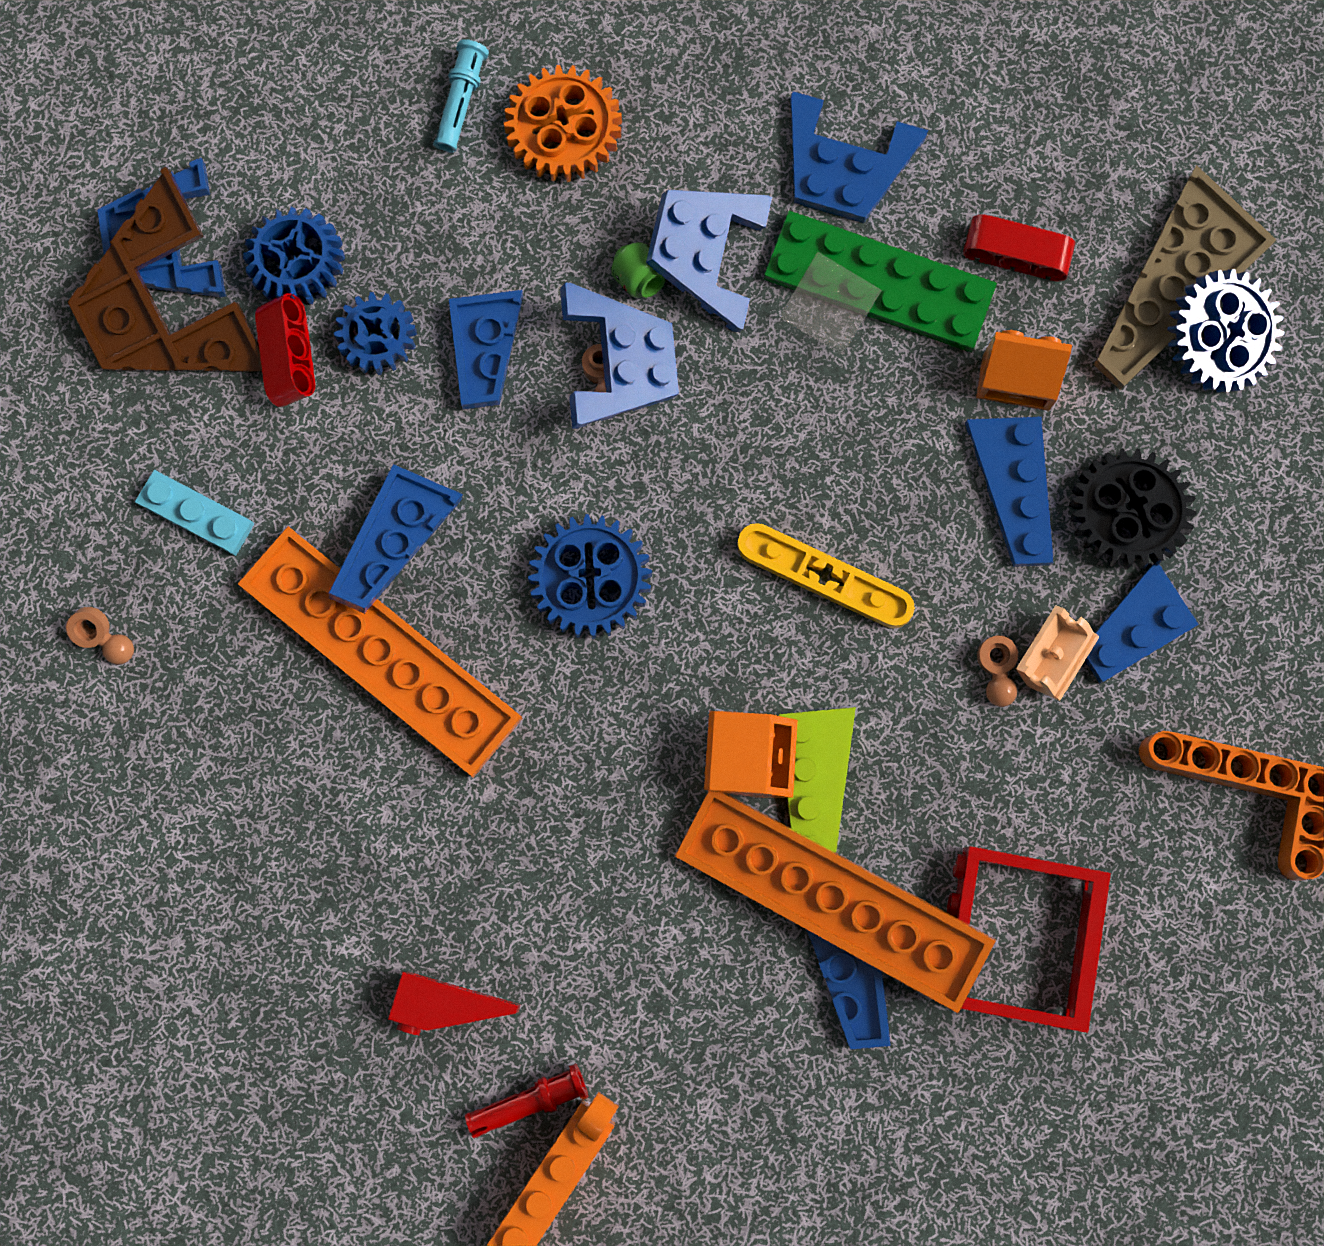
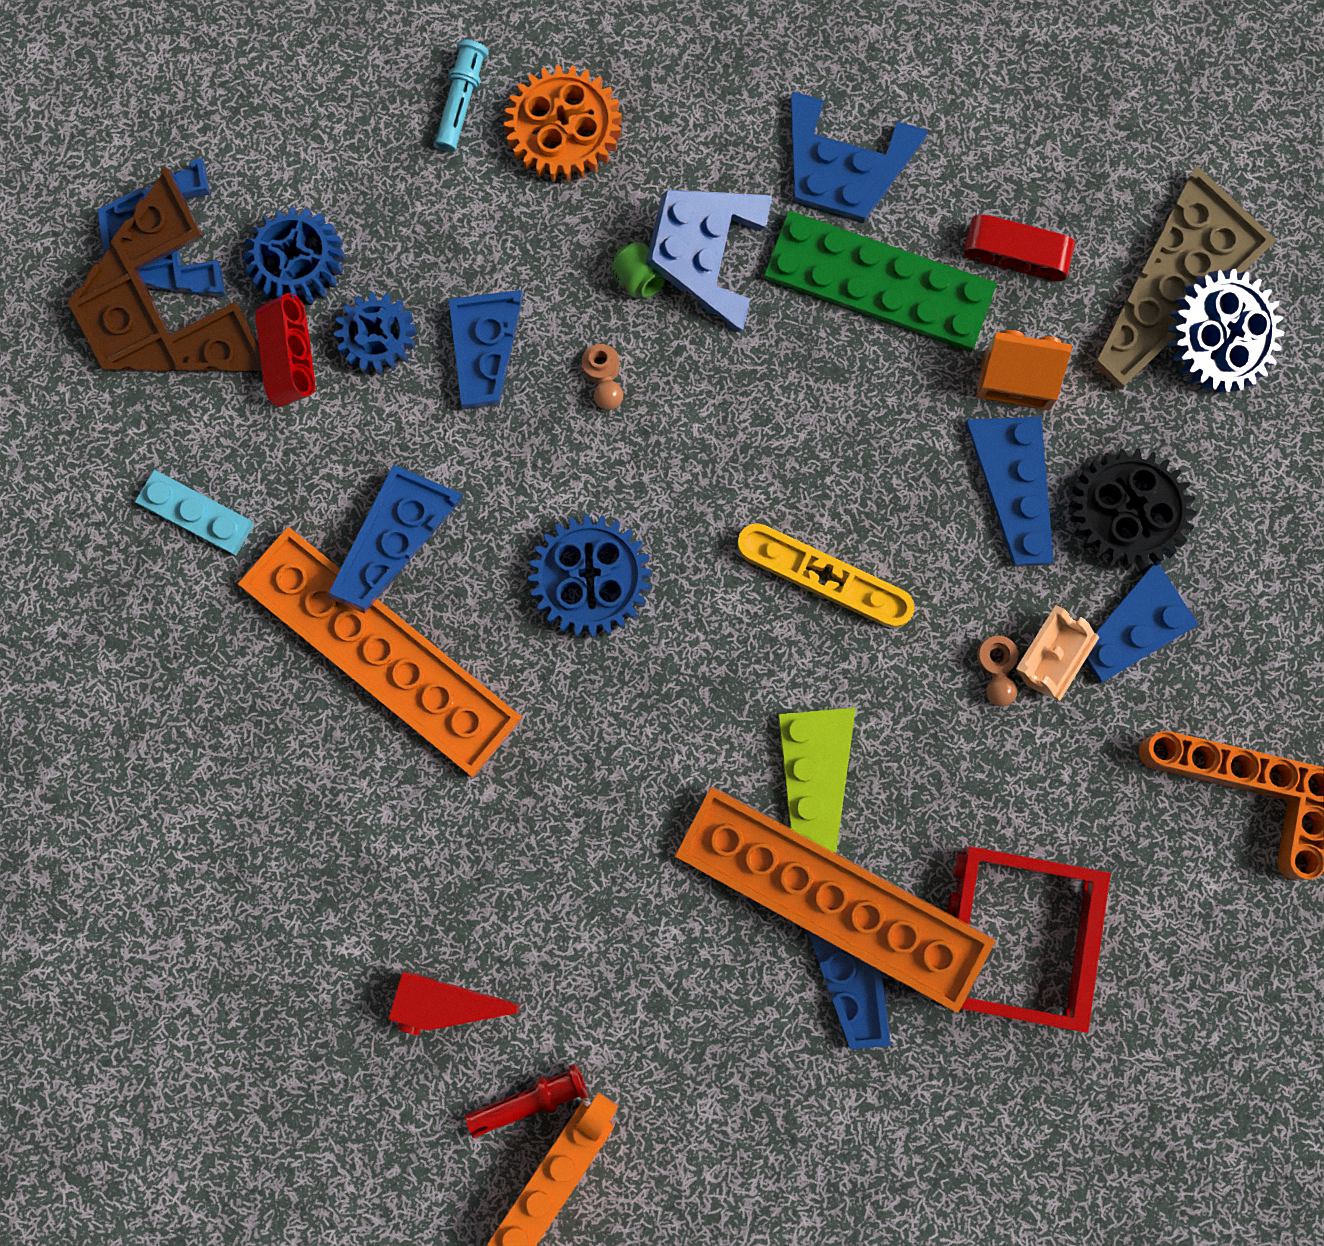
(115, 648): nougat plate -> none
(635, 353): wing -> none
(751, 754): orange slope -> none
(830, 303): clear tile -> none

